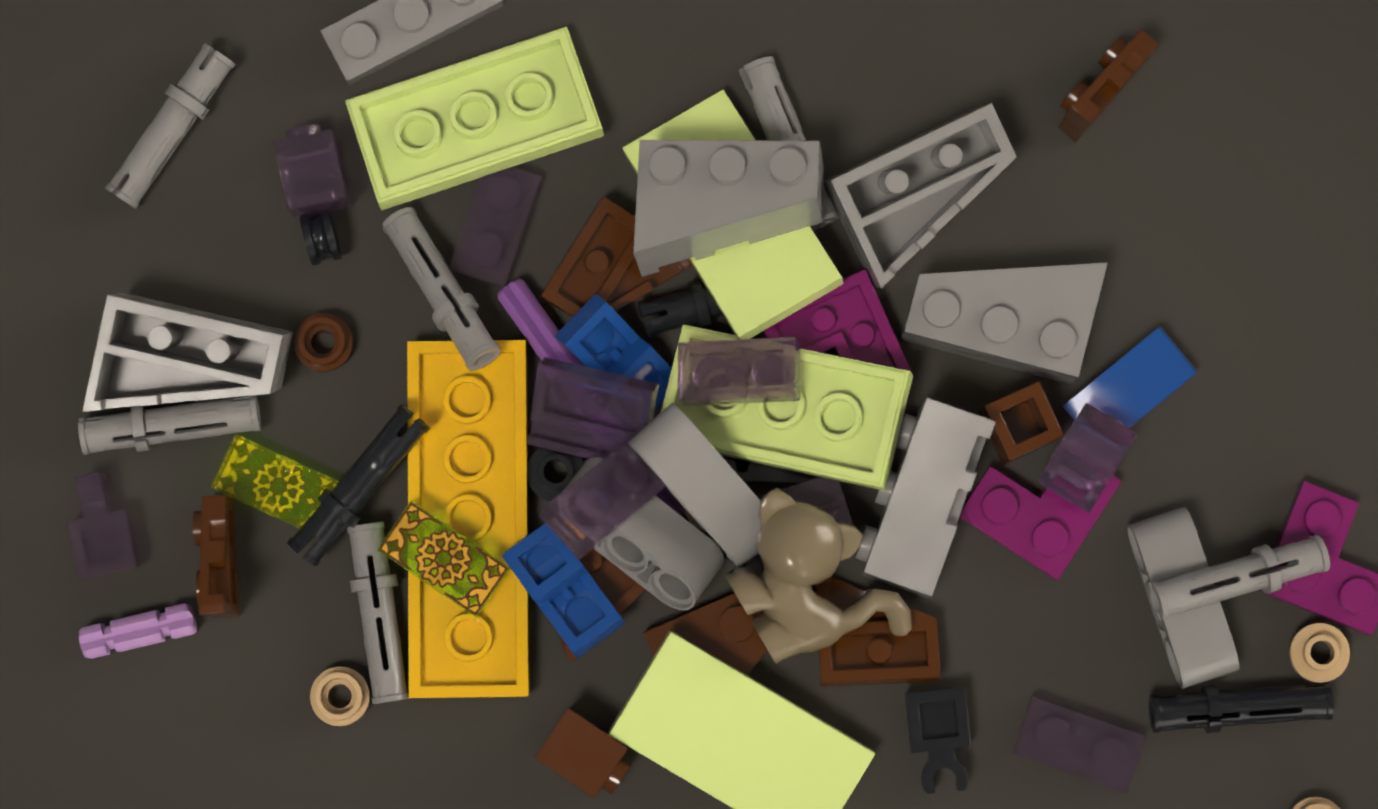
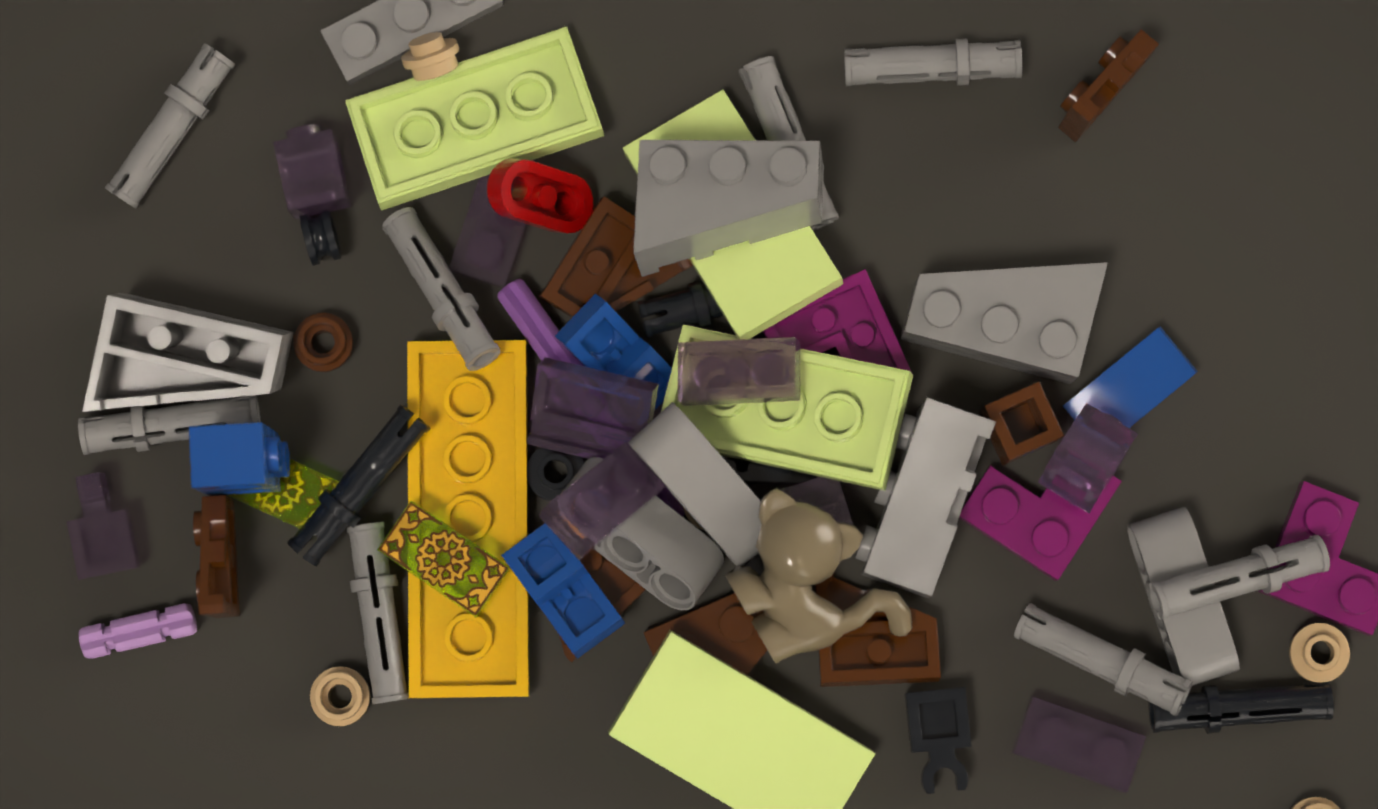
(237, 459): none -> blue brick
(431, 56): none -> tan plate
(535, 194): none -> red plate
(584, 754): reddish brown brick -> none
(914, 189): light grey wedge -> none
(933, 63): none -> light grey pin
(1111, 663): none -> light grey pin

